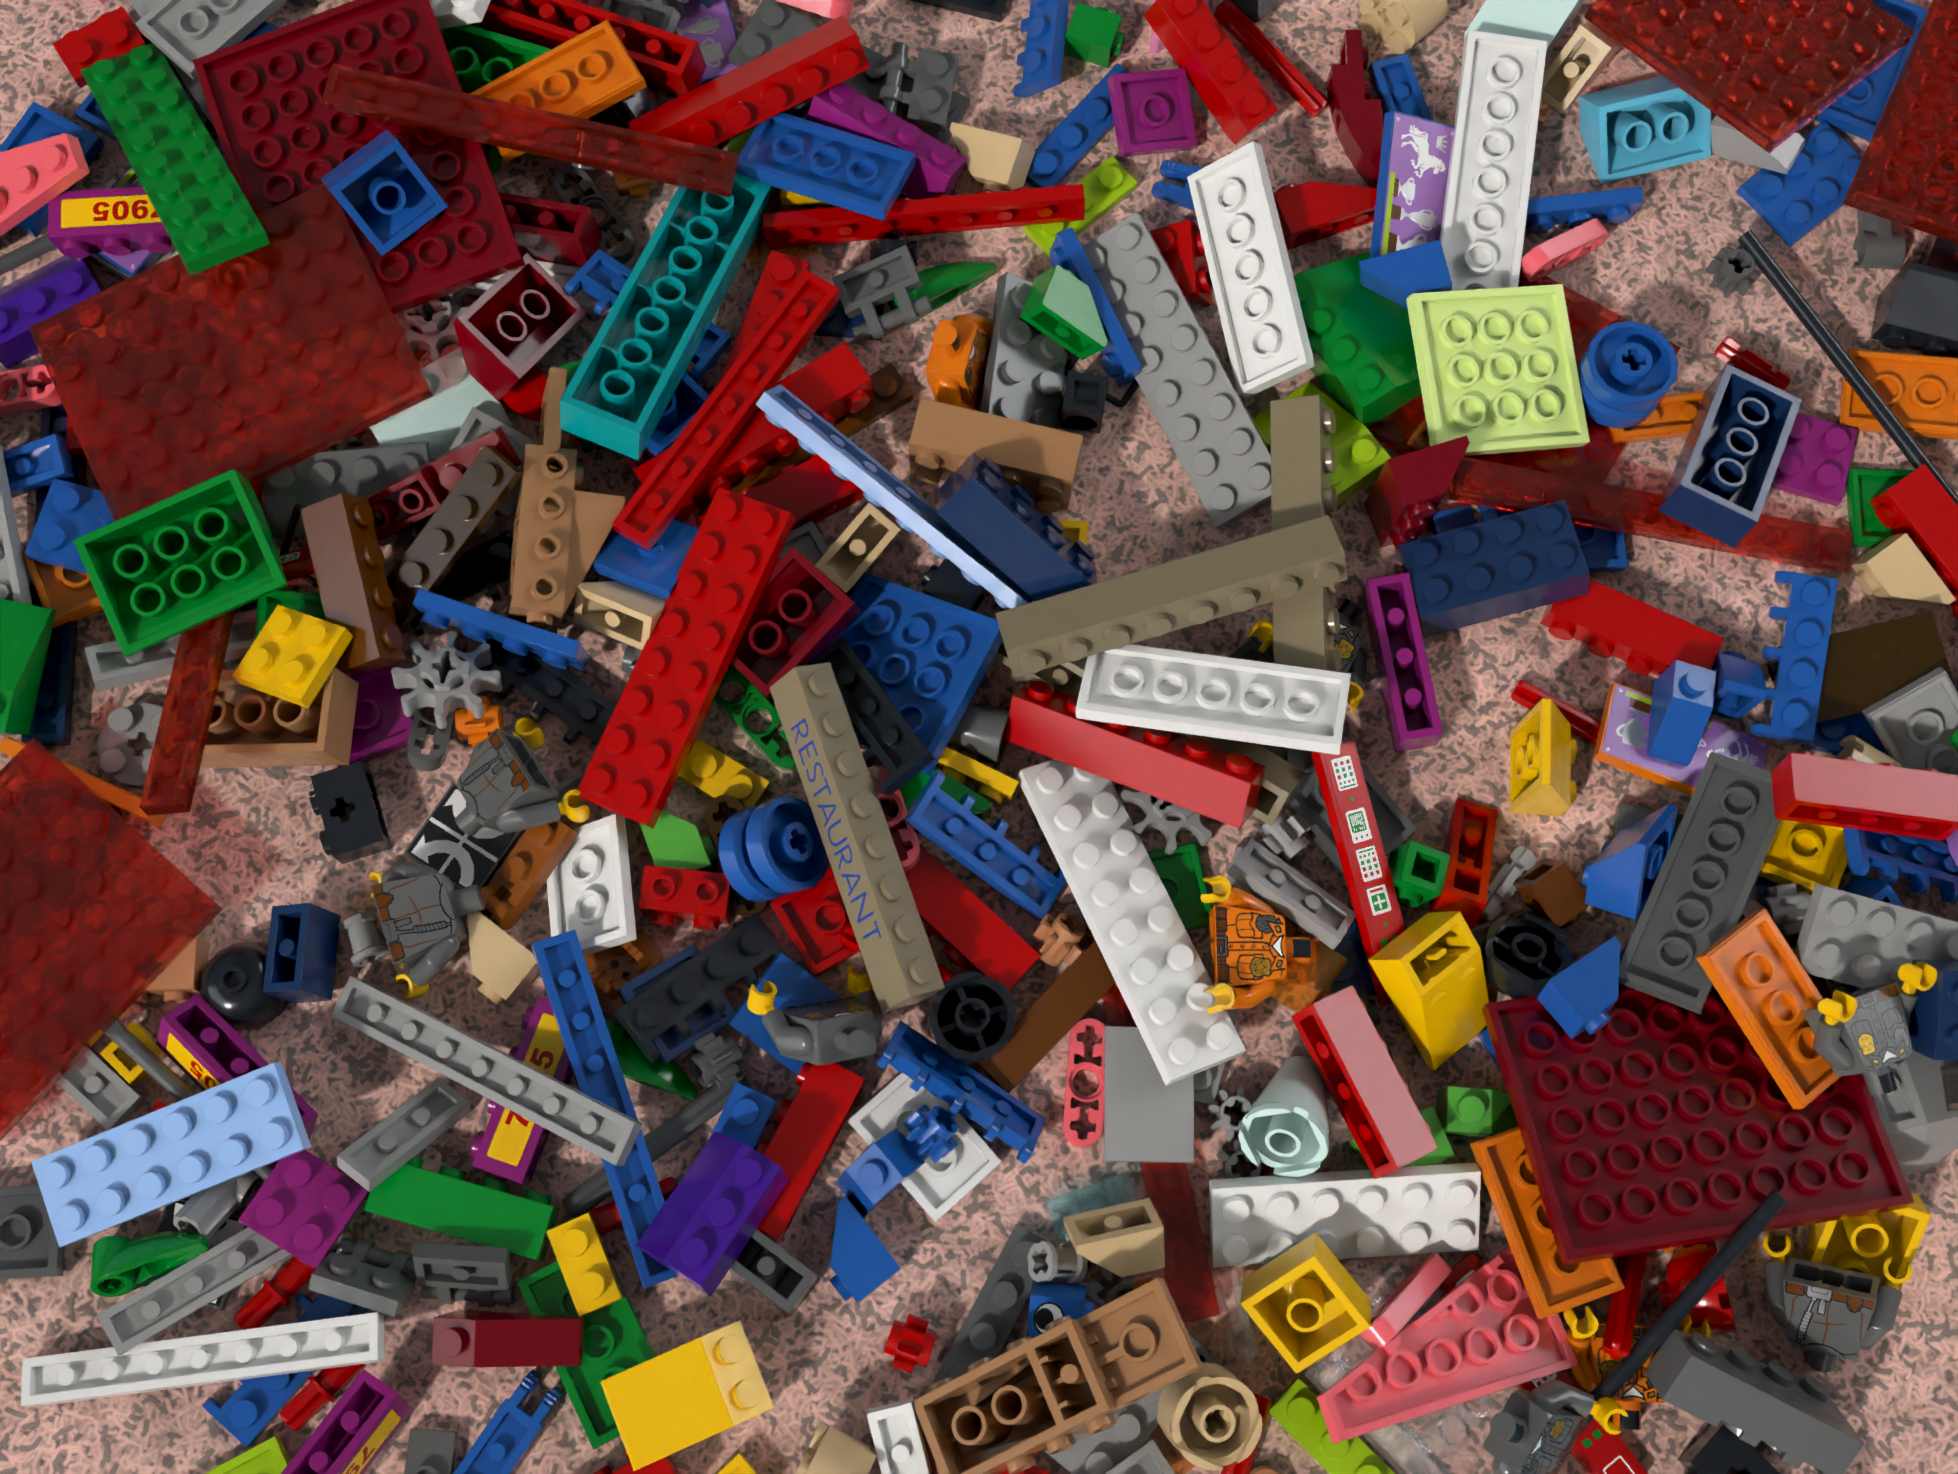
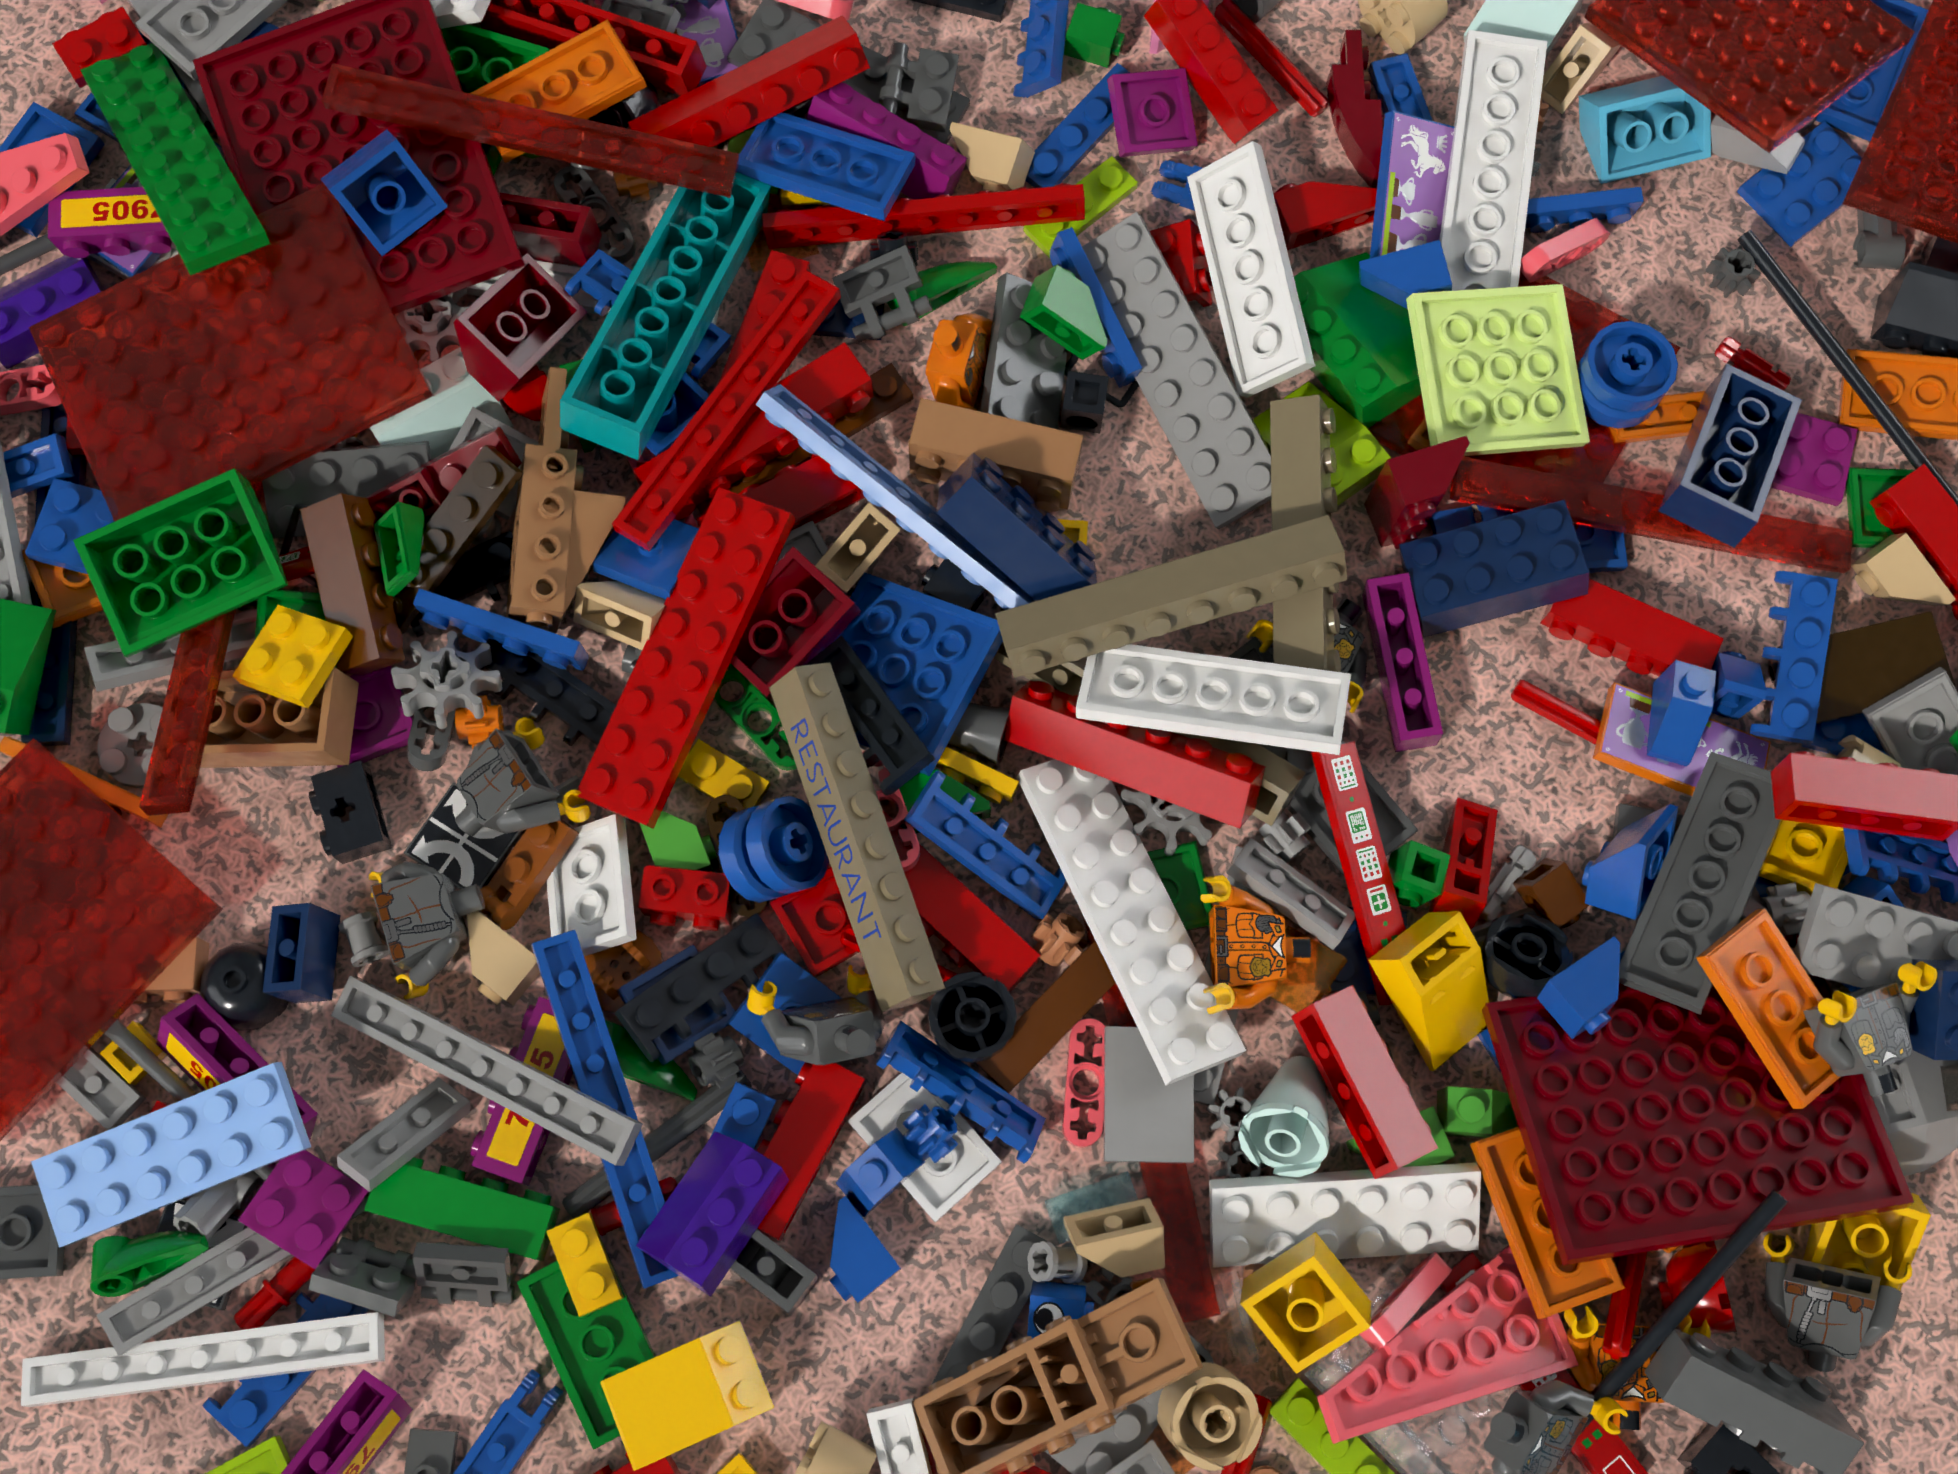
(317, 1394): red axle -> none
(399, 545): none -> green slope
(506, 1339): dark red slope -> none
(910, 1343): red gear -> none
(1542, 762): yellow slope -> none

